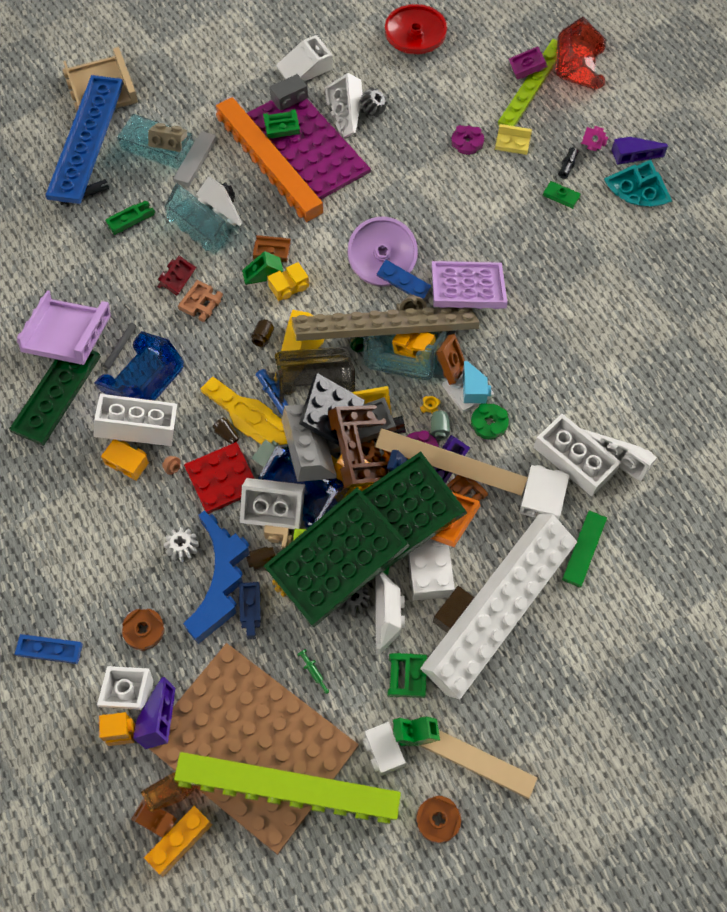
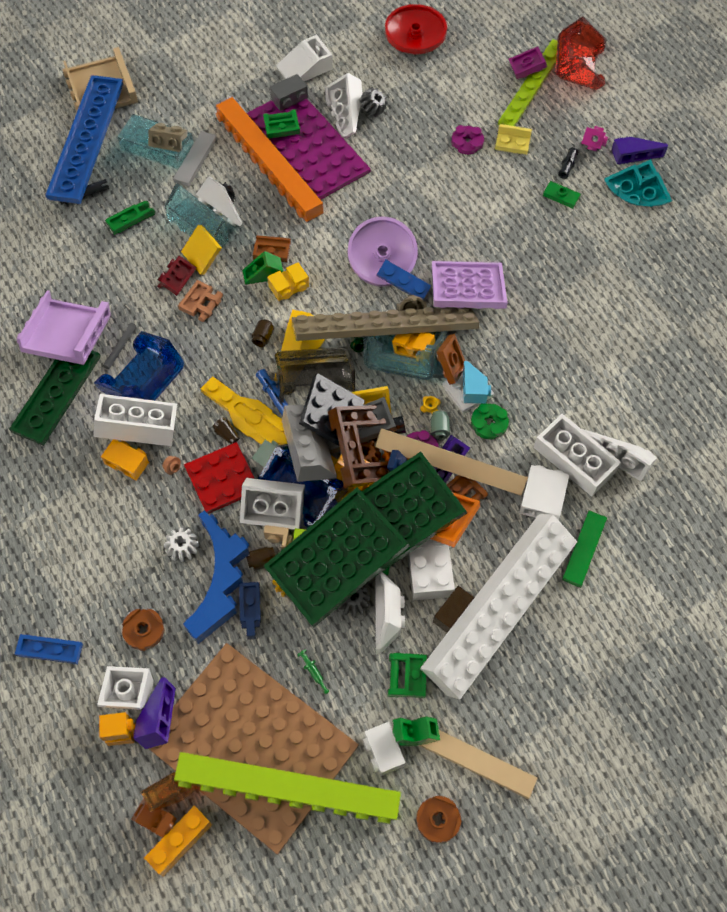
(201, 249): none -> yellow tile

